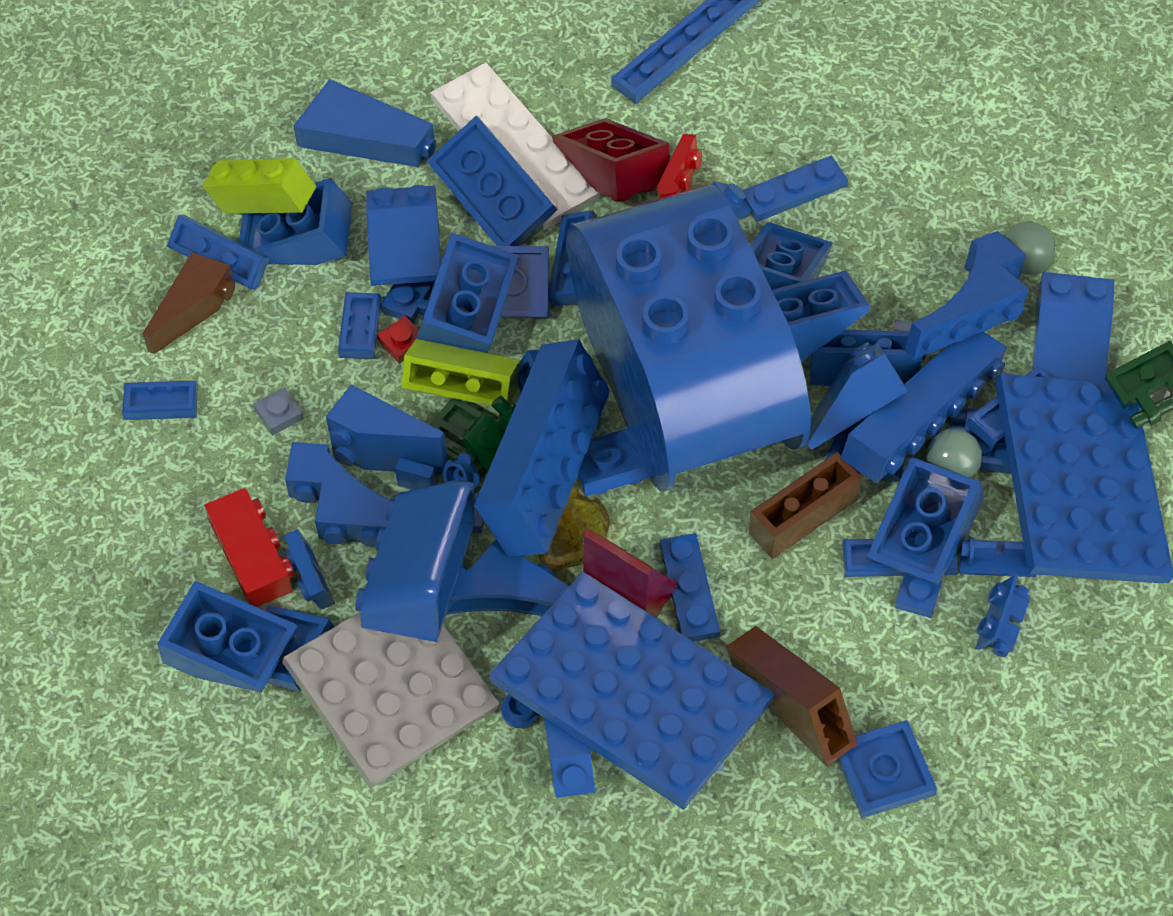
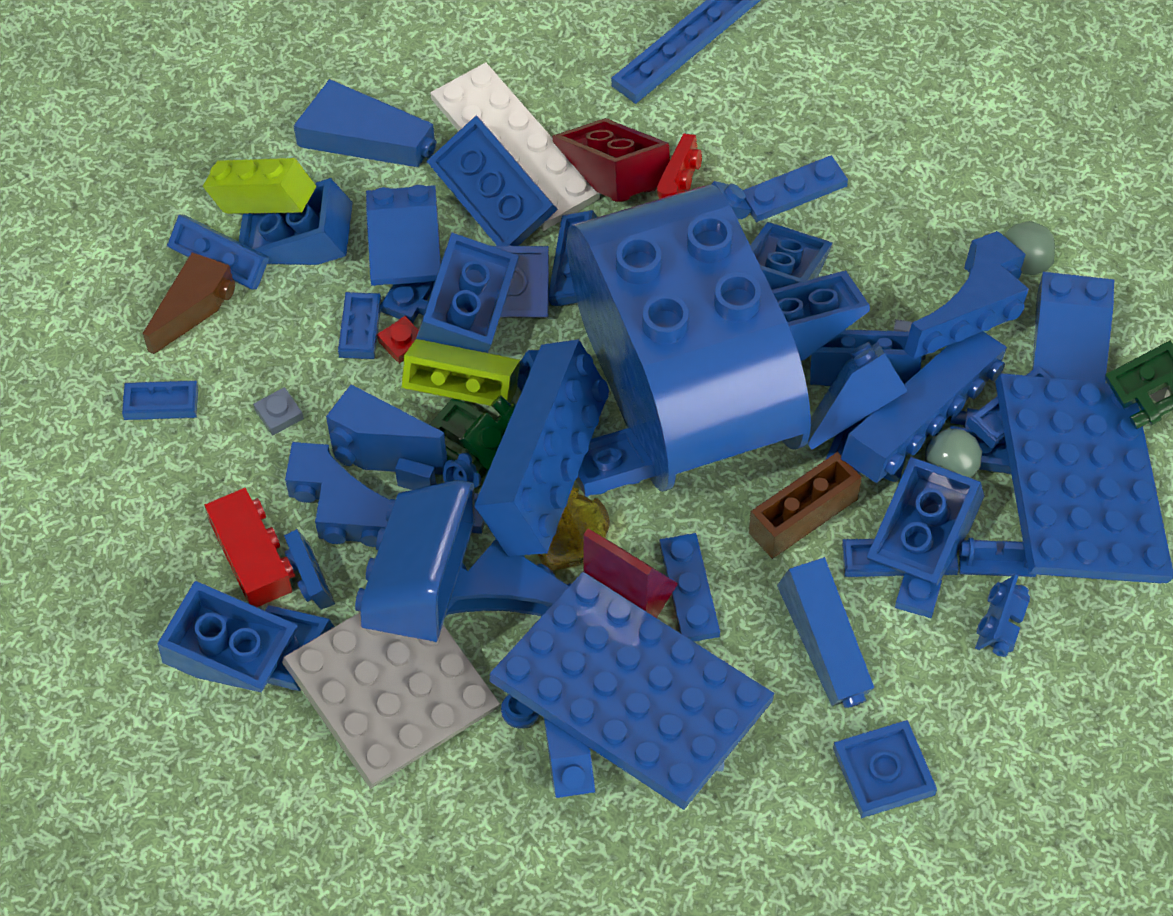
(802, 695): reddish brown slope -> none
(826, 632): none -> blue slope

